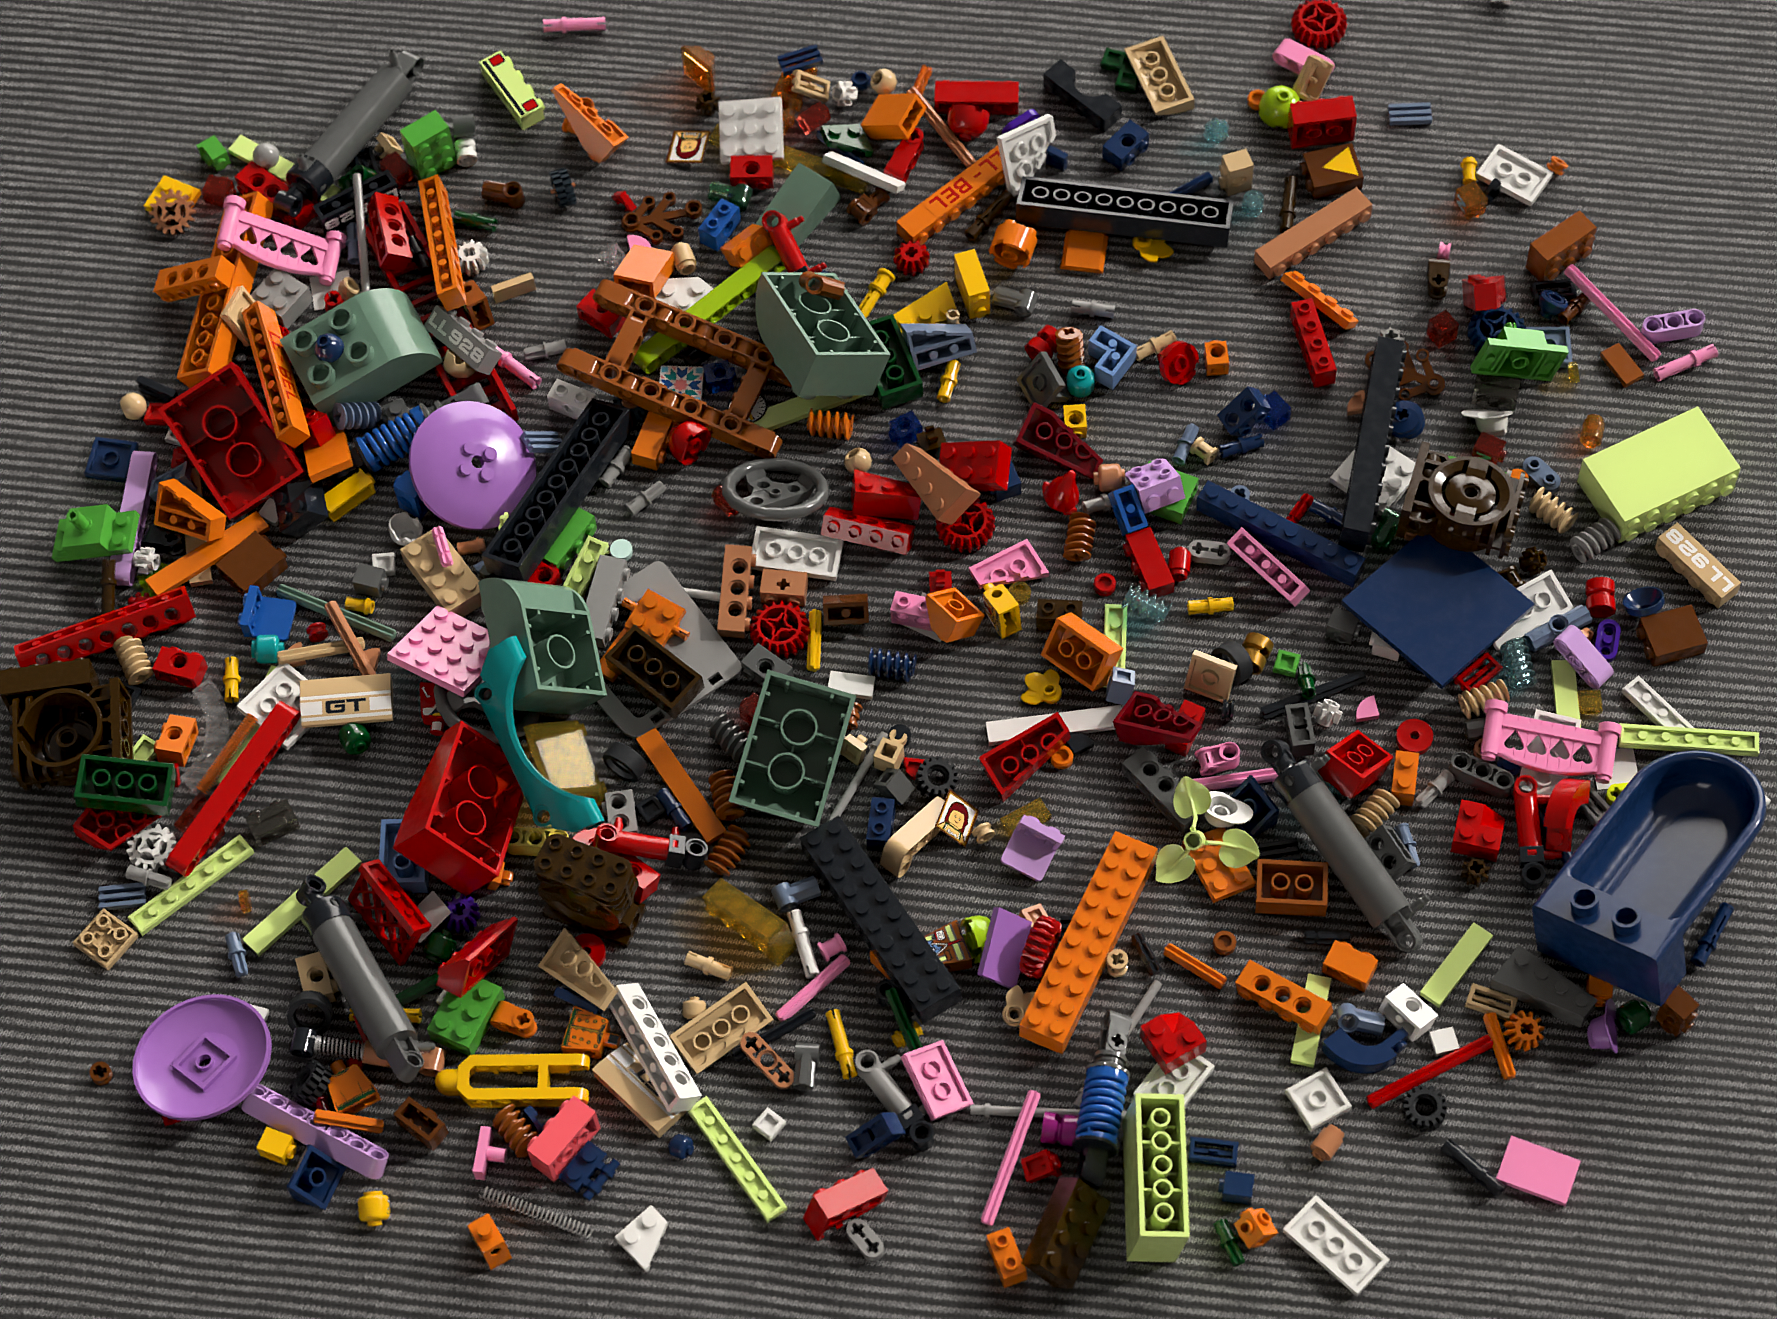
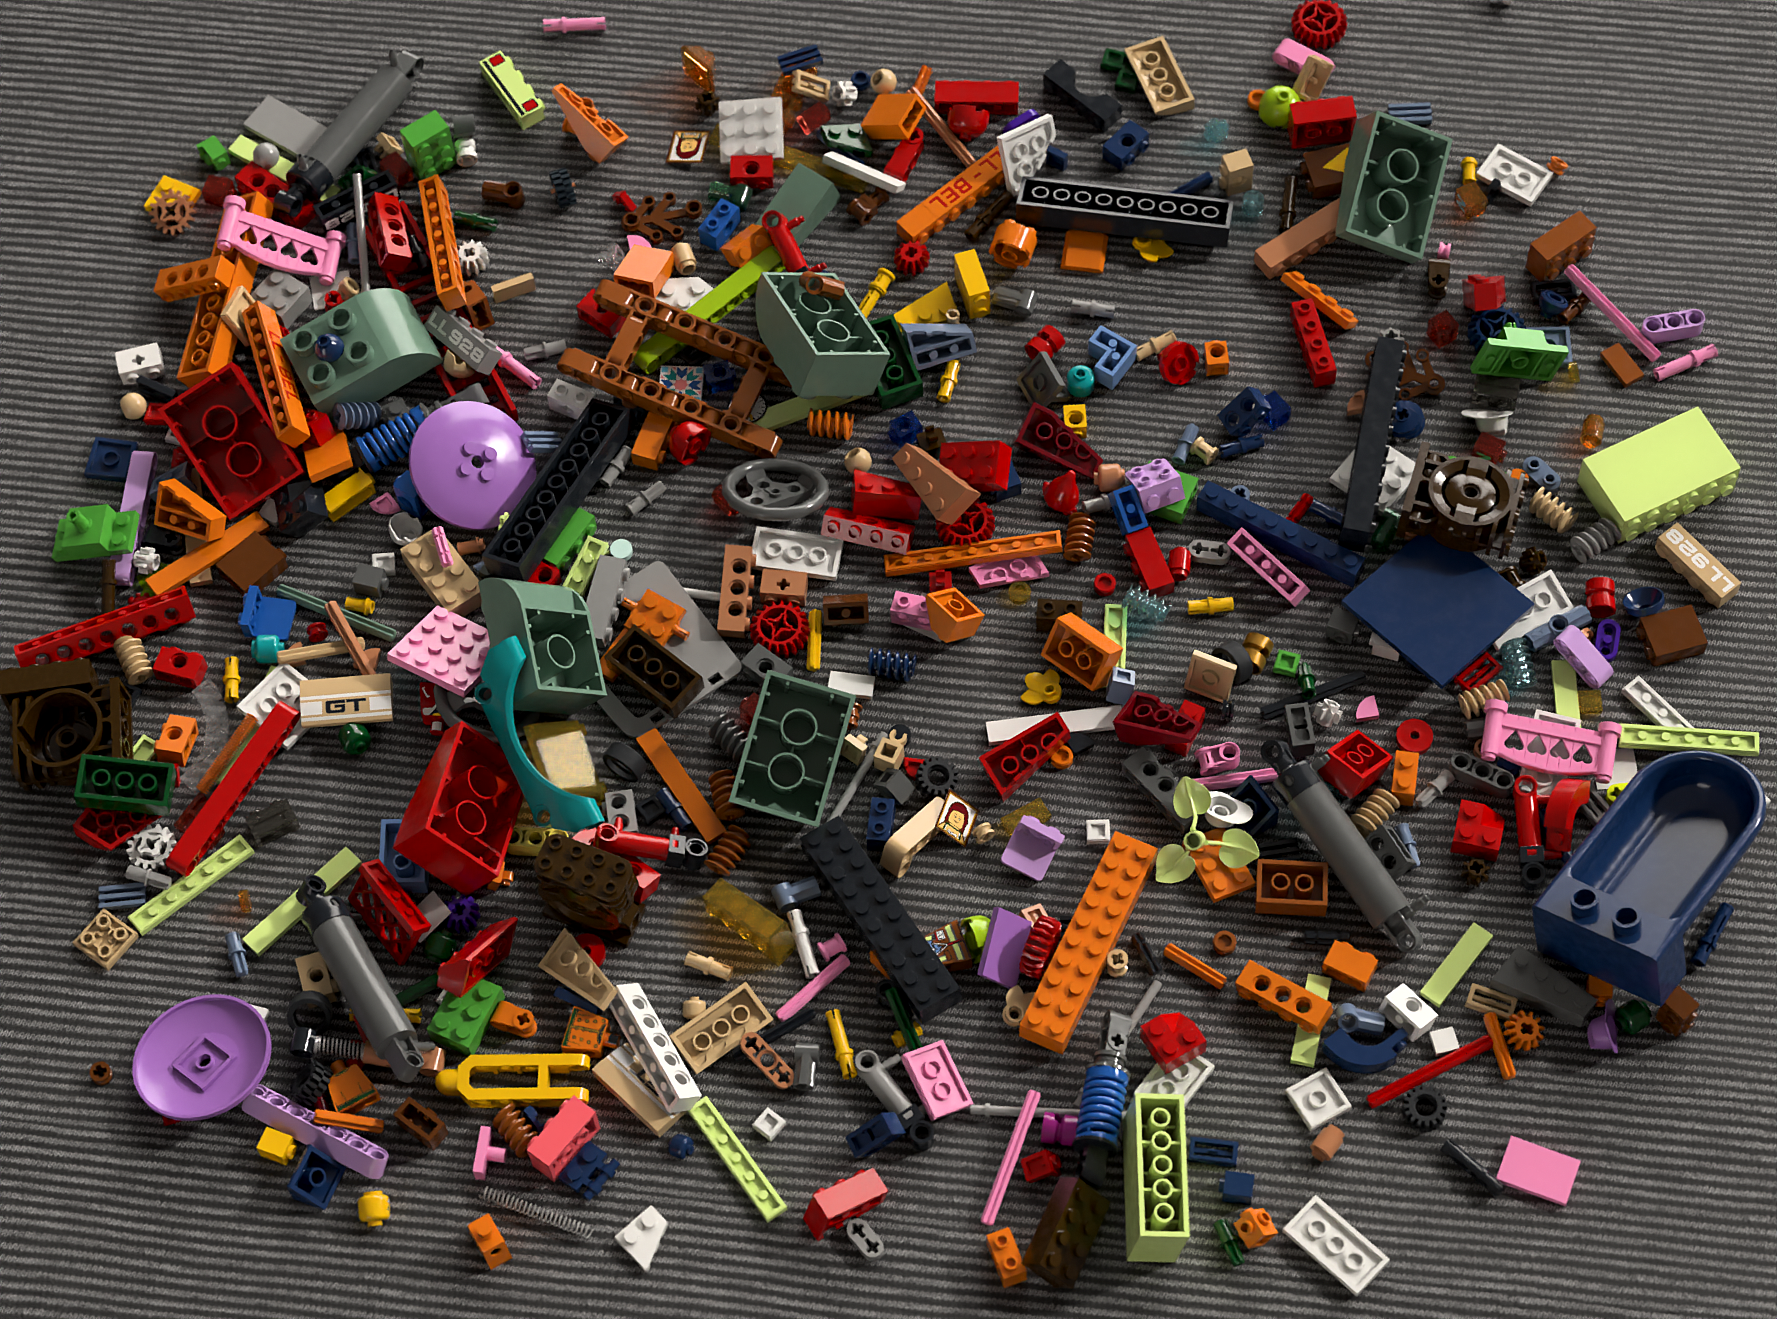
(140, 361): none -> white brick
(284, 126): none -> light grey tile
(385, 504): none -> bright pink tile
(977, 553): none -> orange tile
(999, 602): yellow torso -> none
(1069, 348): dark orange piece -> none
(1098, 831): none -> white tile
(1391, 185): none -> sand green slope

